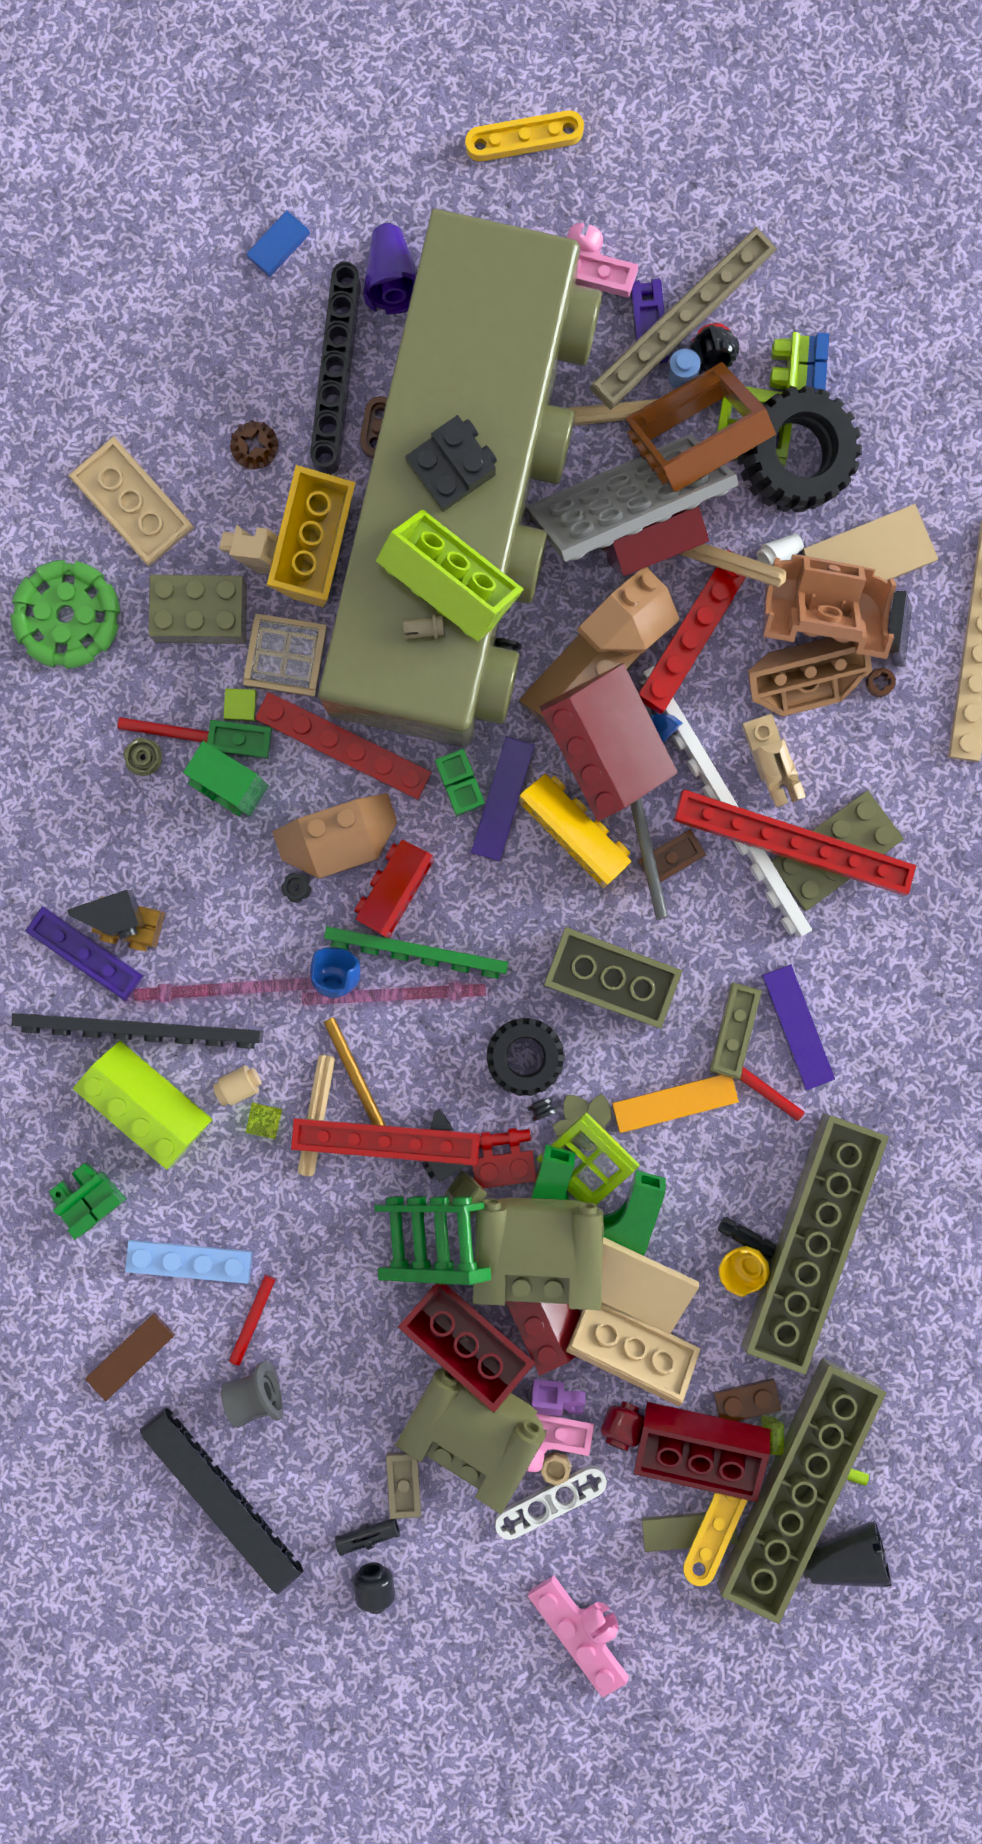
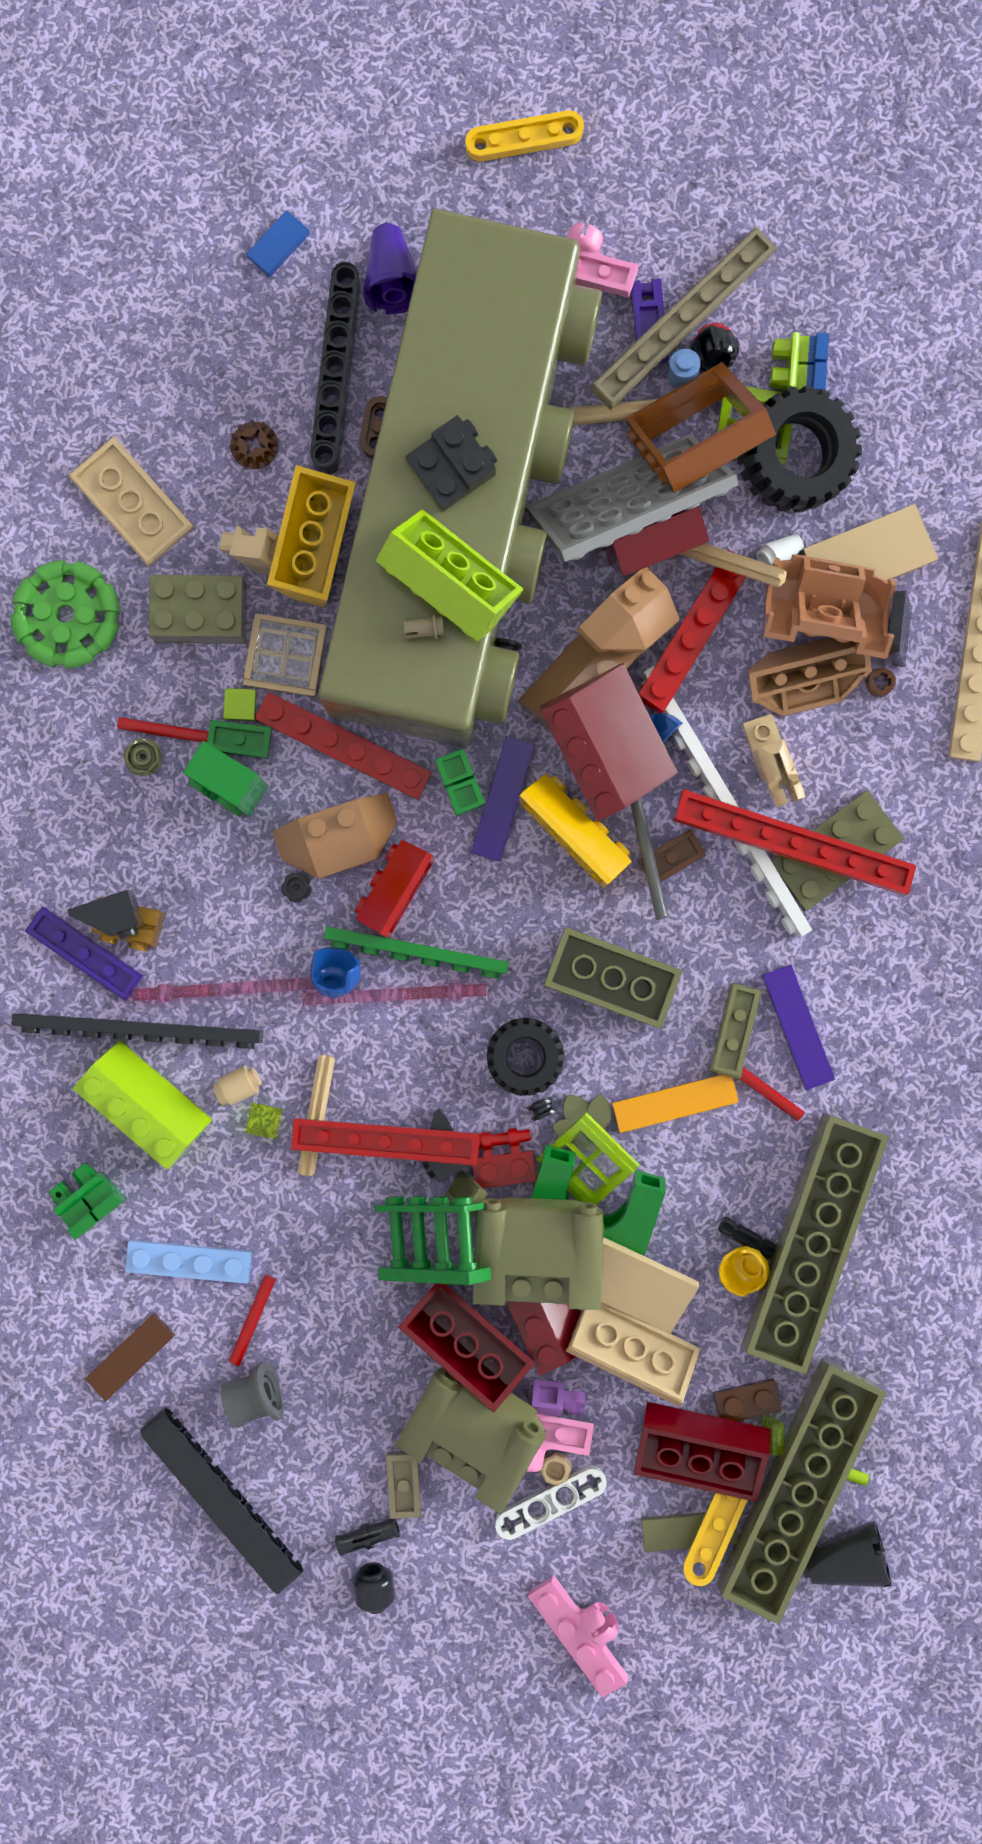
(353, 1072): pearl gold bar -> none
(622, 1426): dark red head -> none

